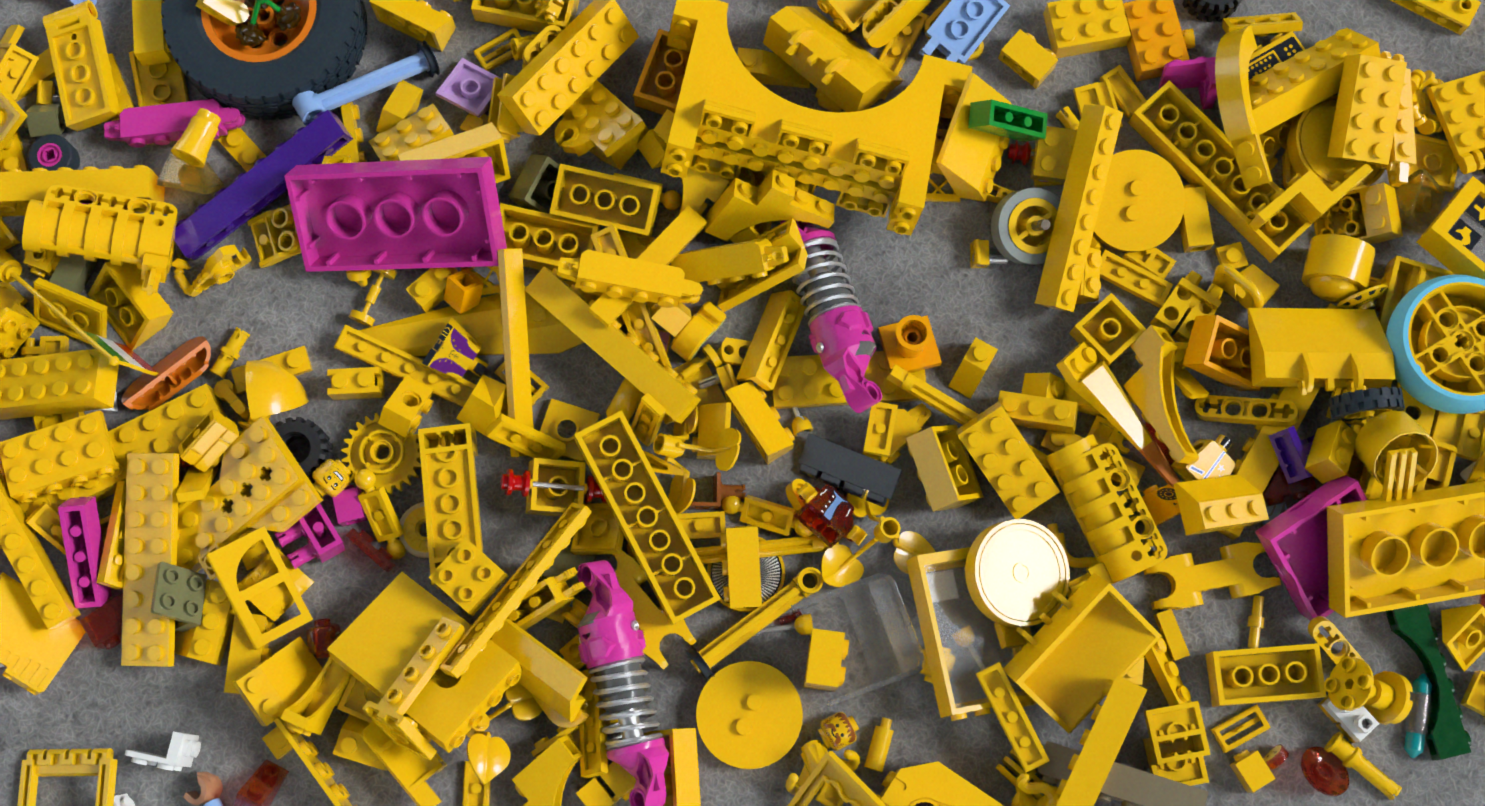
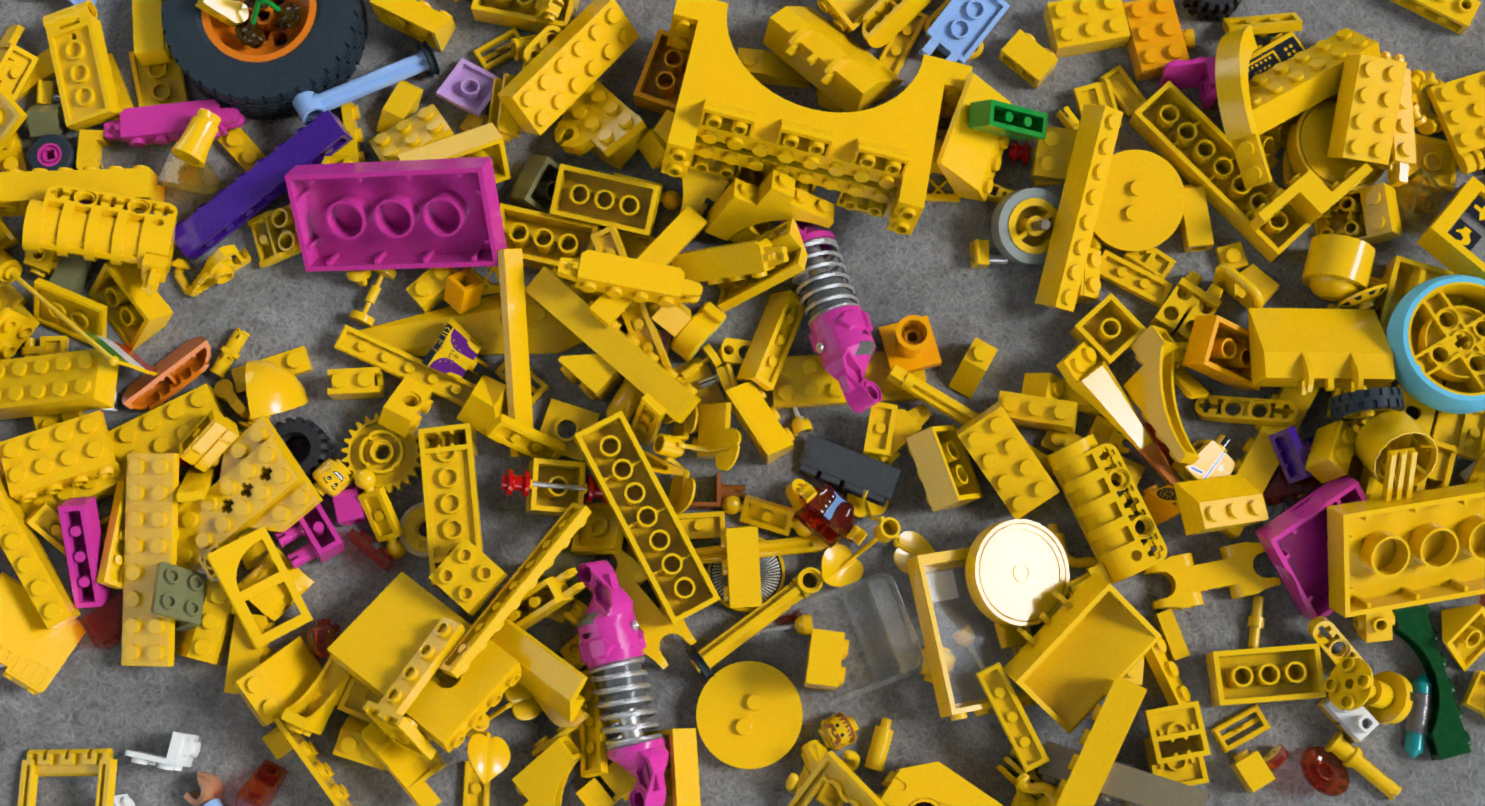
(90, 148): none -> yellow leg
(593, 373): none -> yellow slope
(1375, 626): none -> yellow brick

